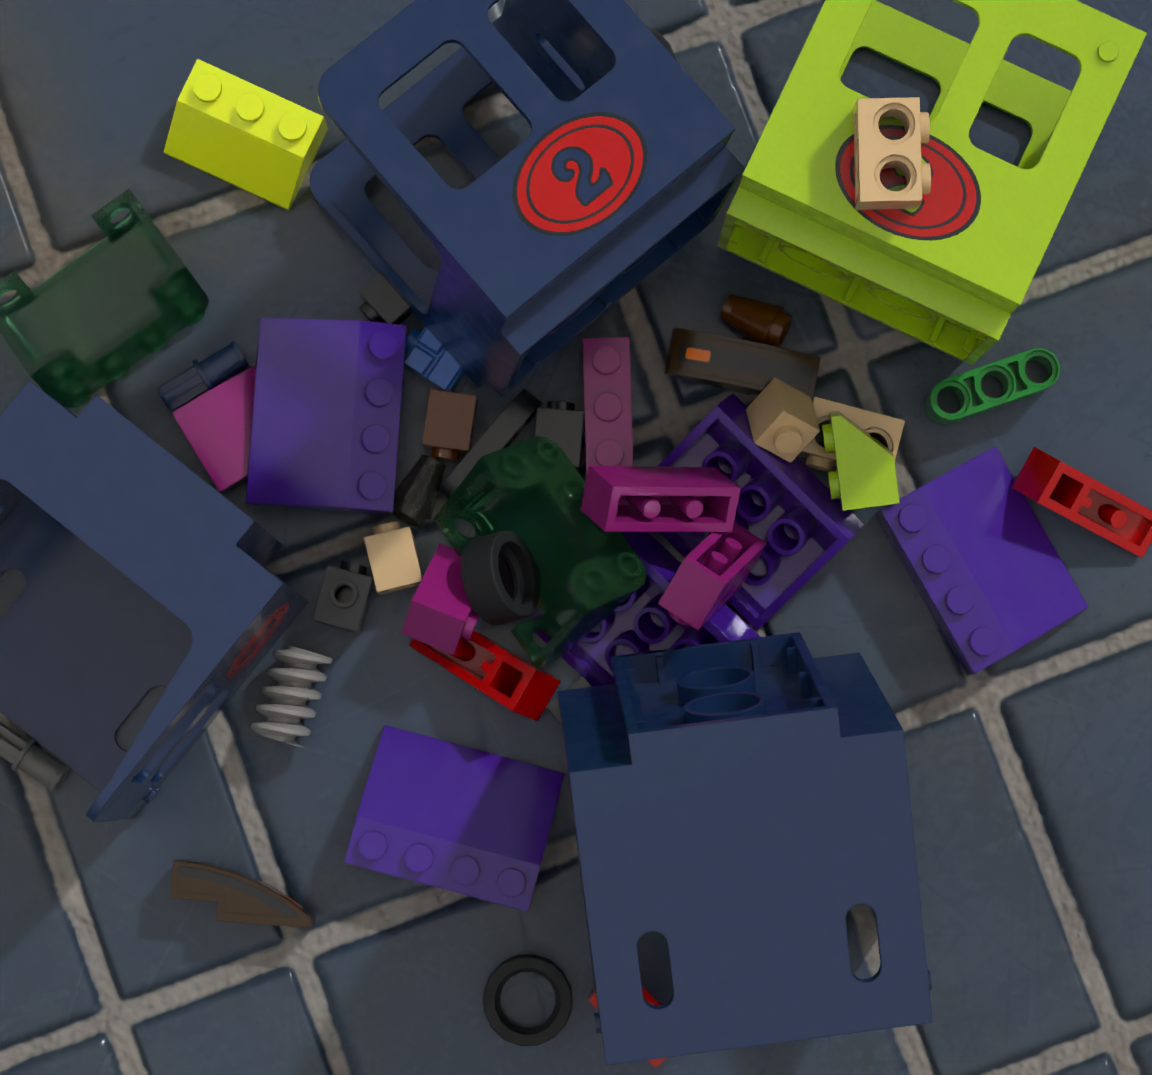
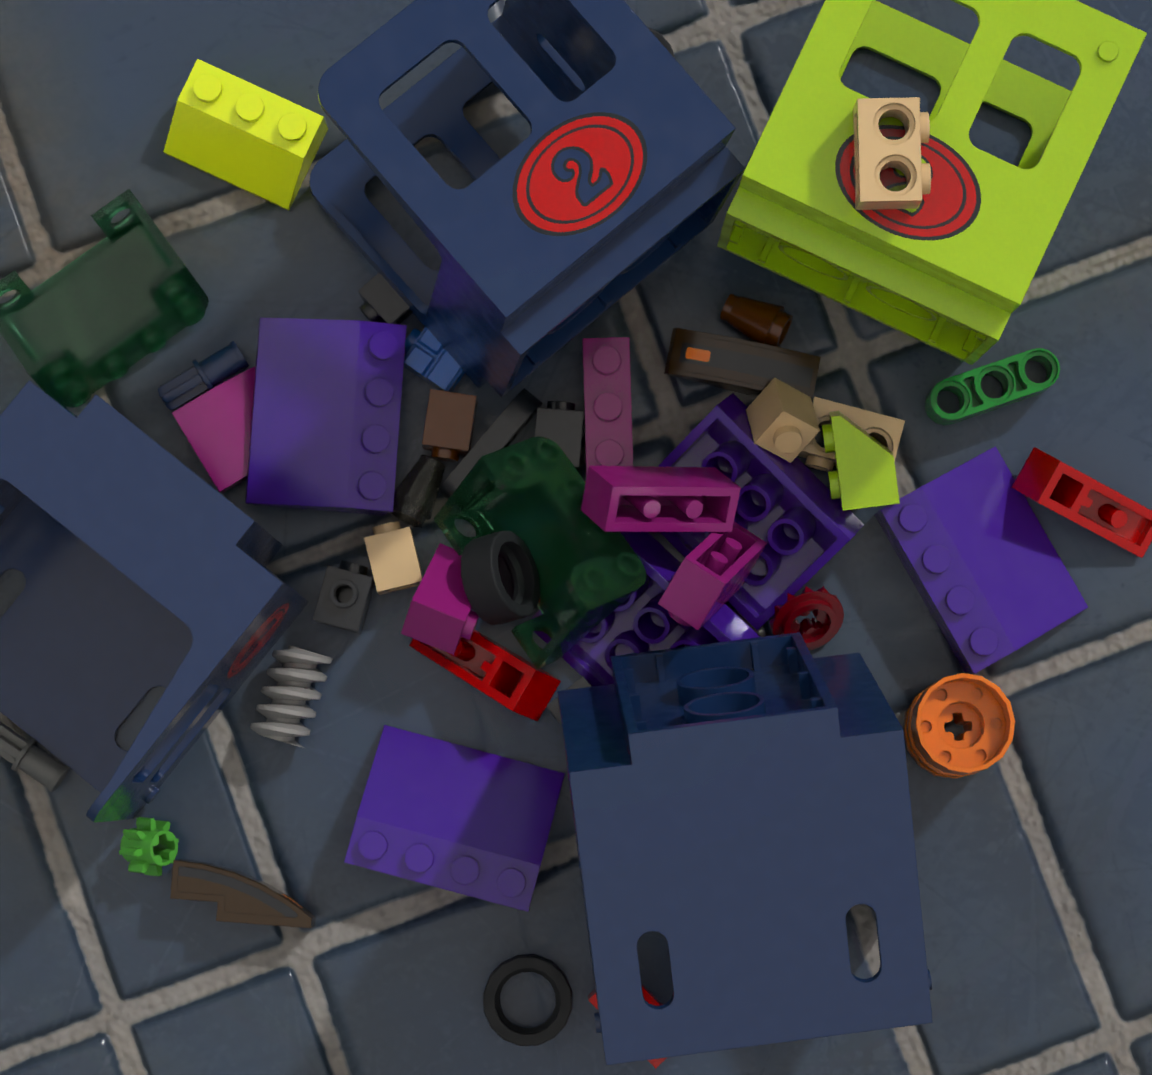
(149, 846): none -> bright green gear
(815, 631): none -> dark red gear
(975, 705): none -> orange wheel

